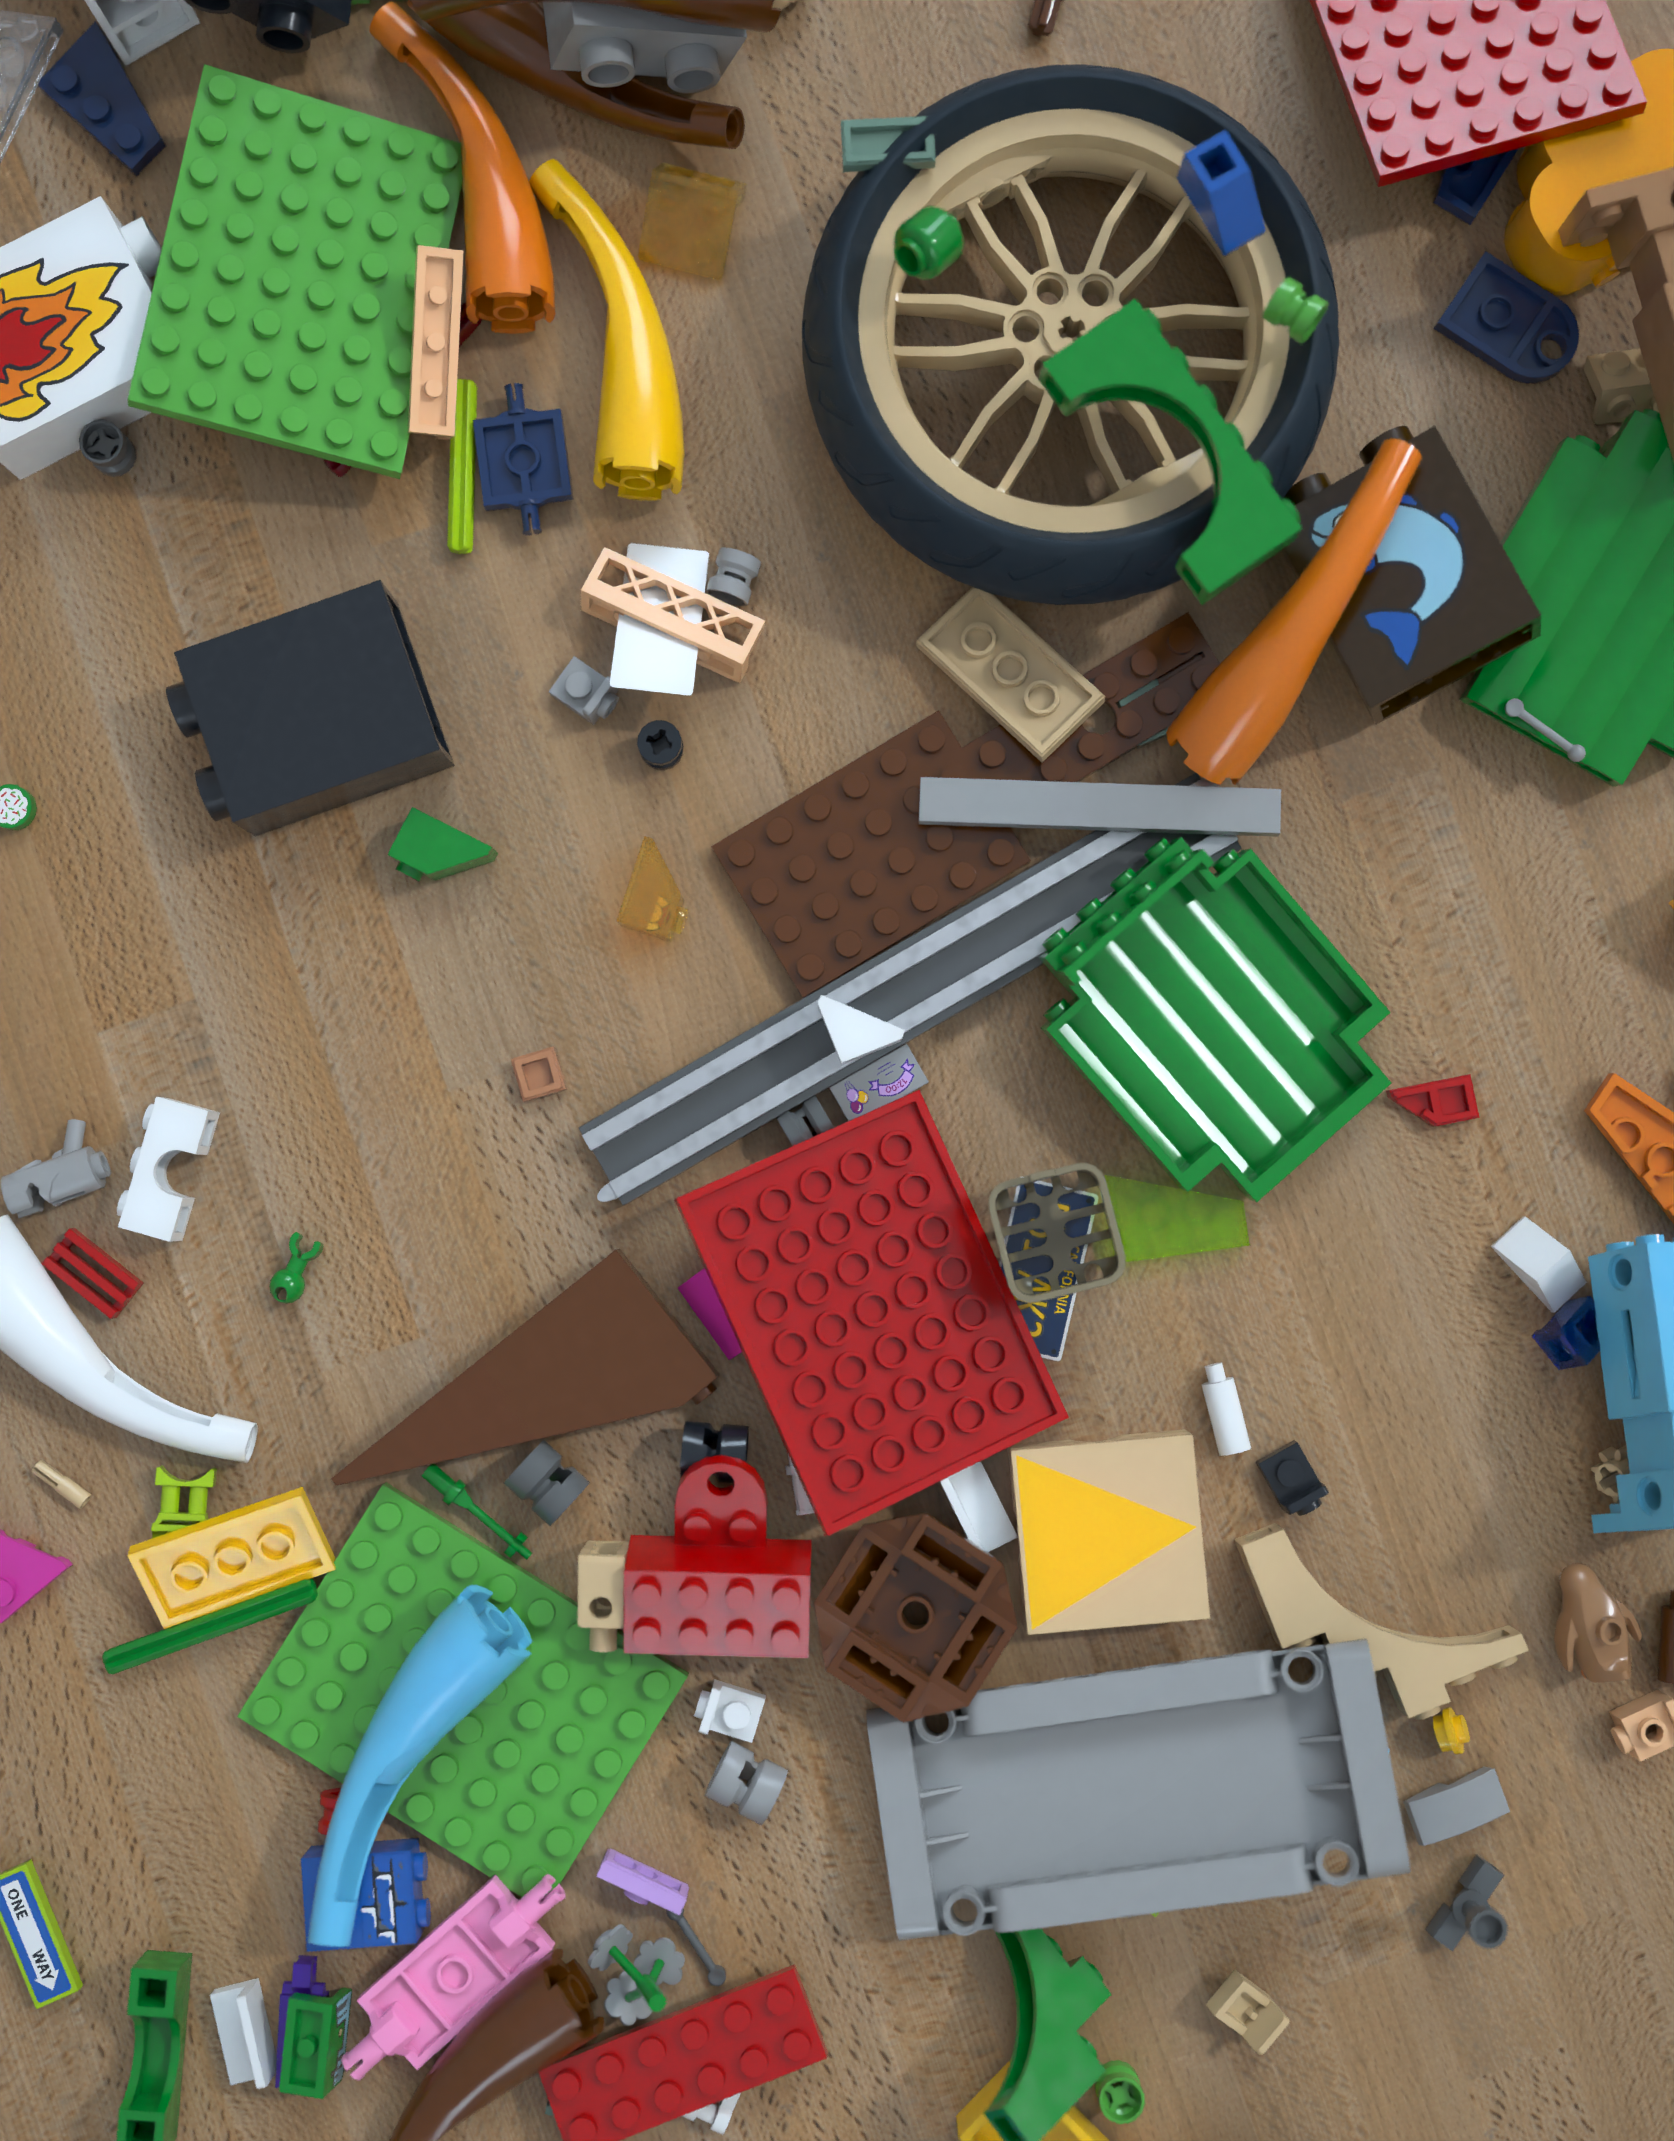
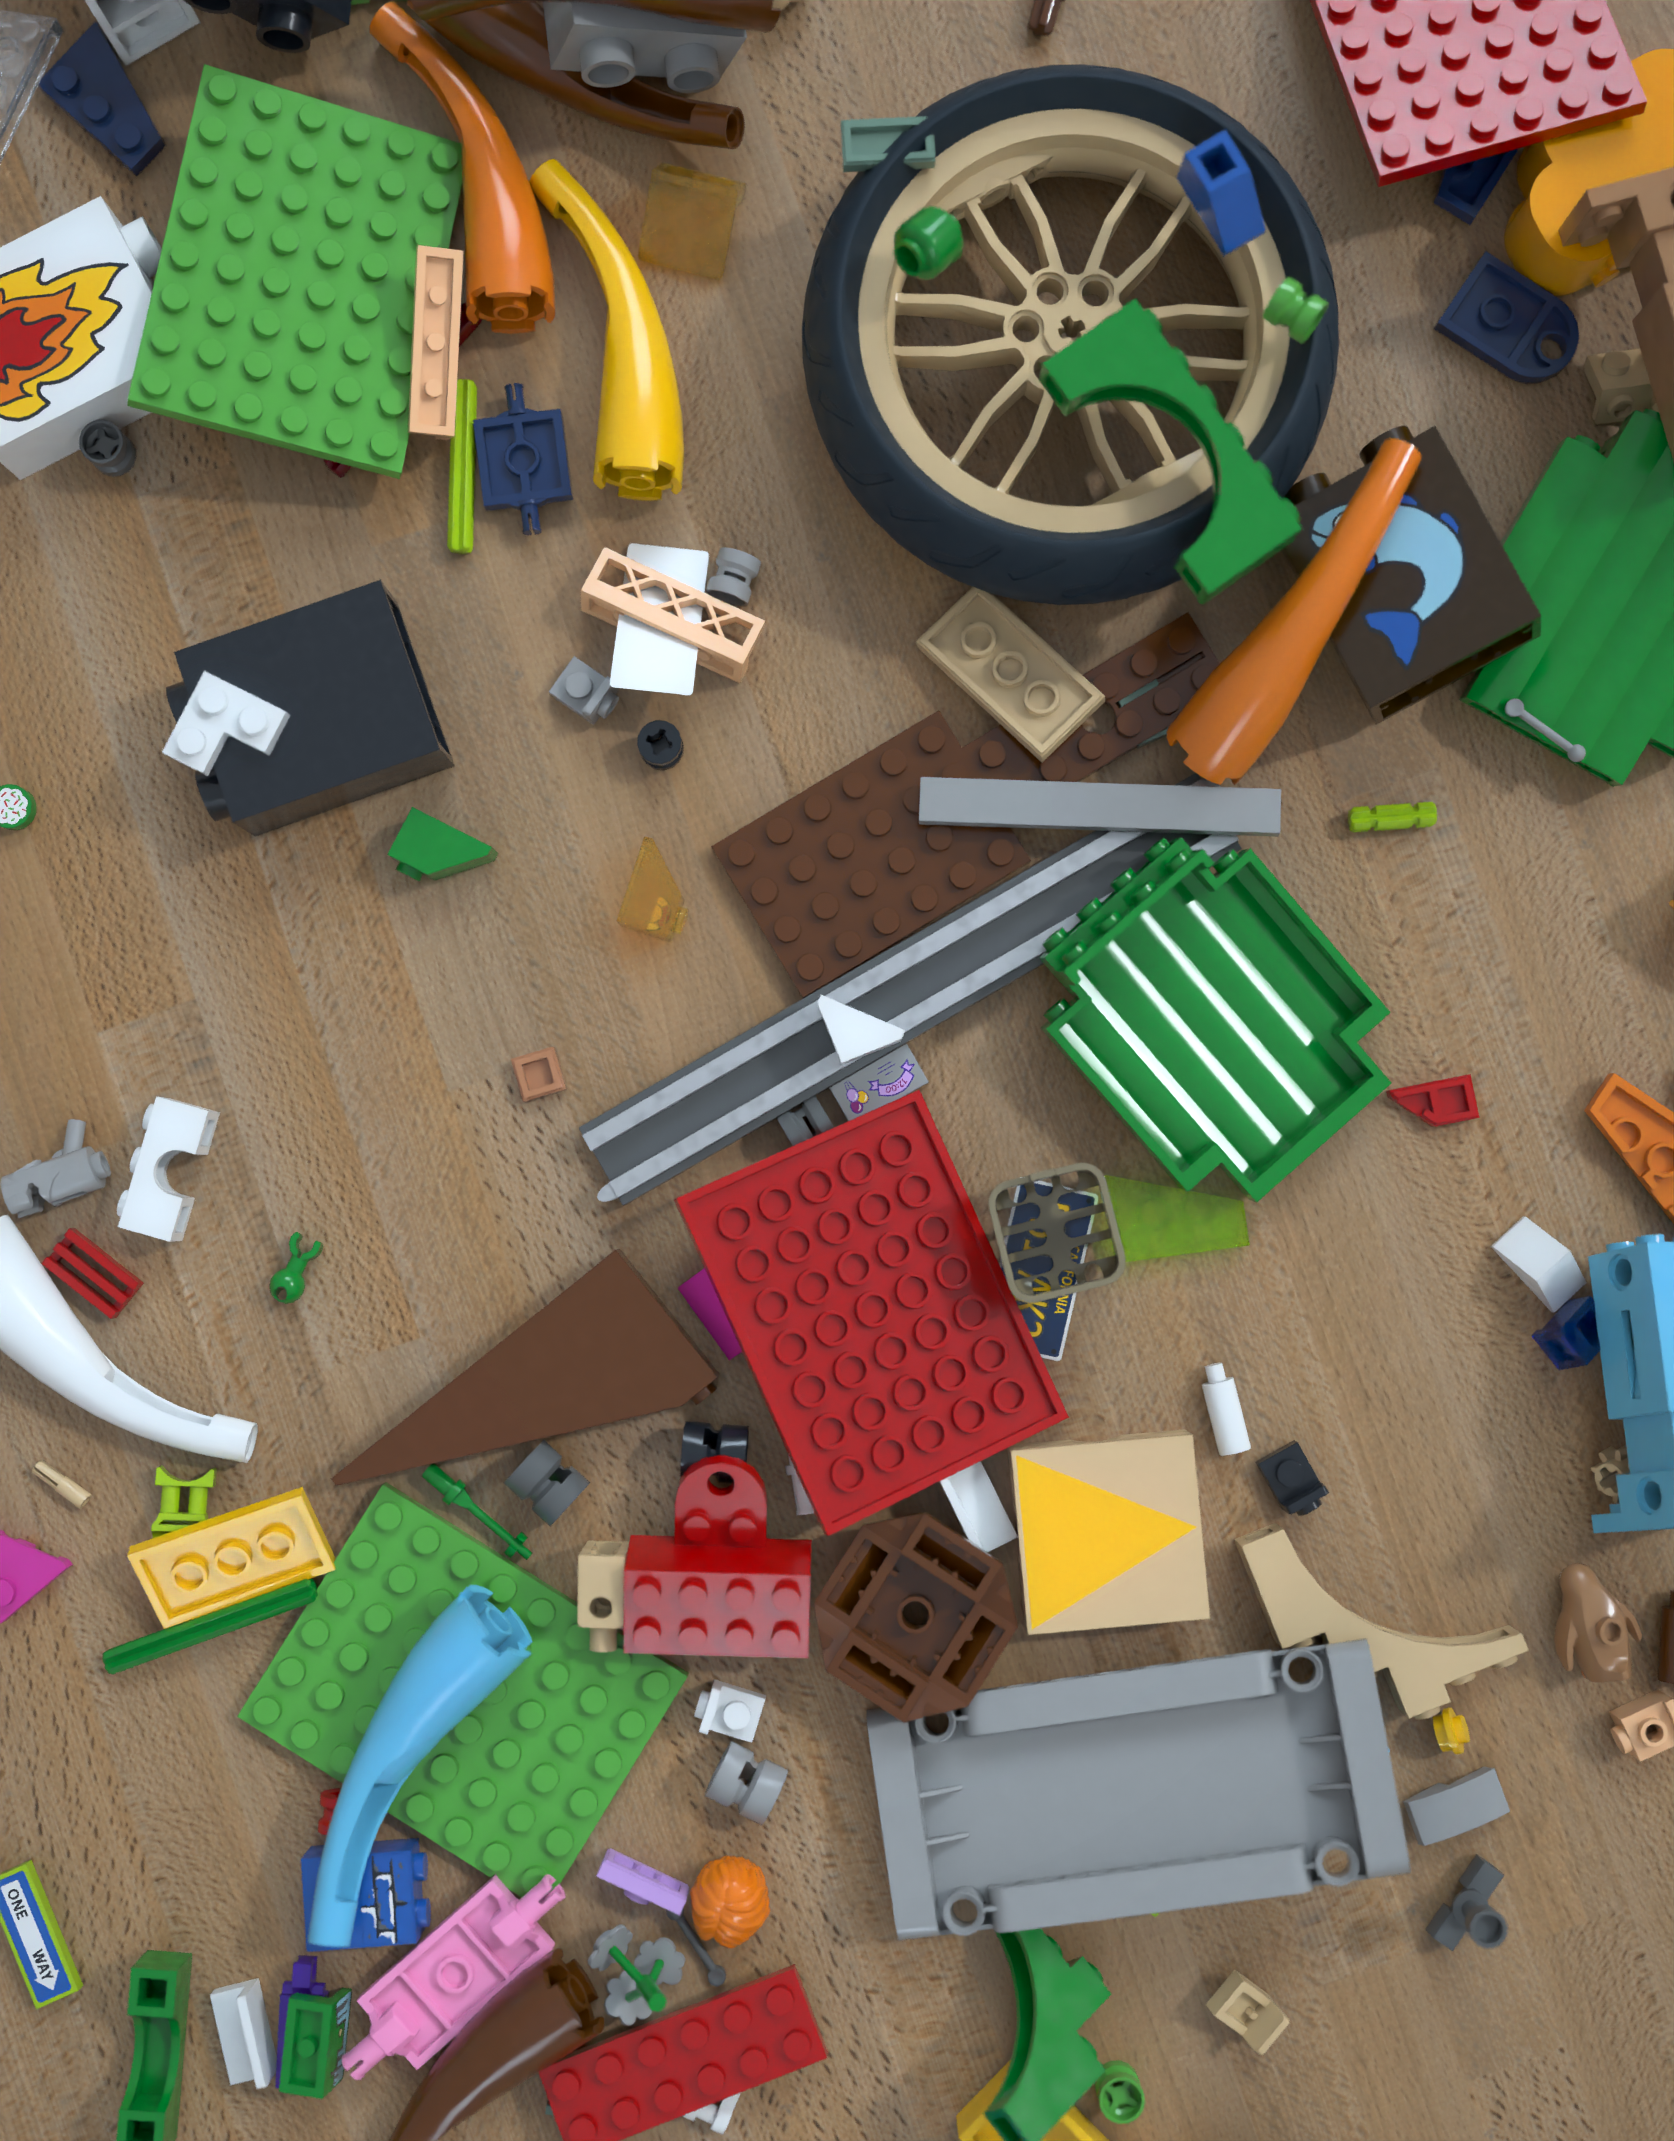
(219, 712): none -> white plate
(729, 1901): none -> orange hair
(1392, 816): none -> lime axle

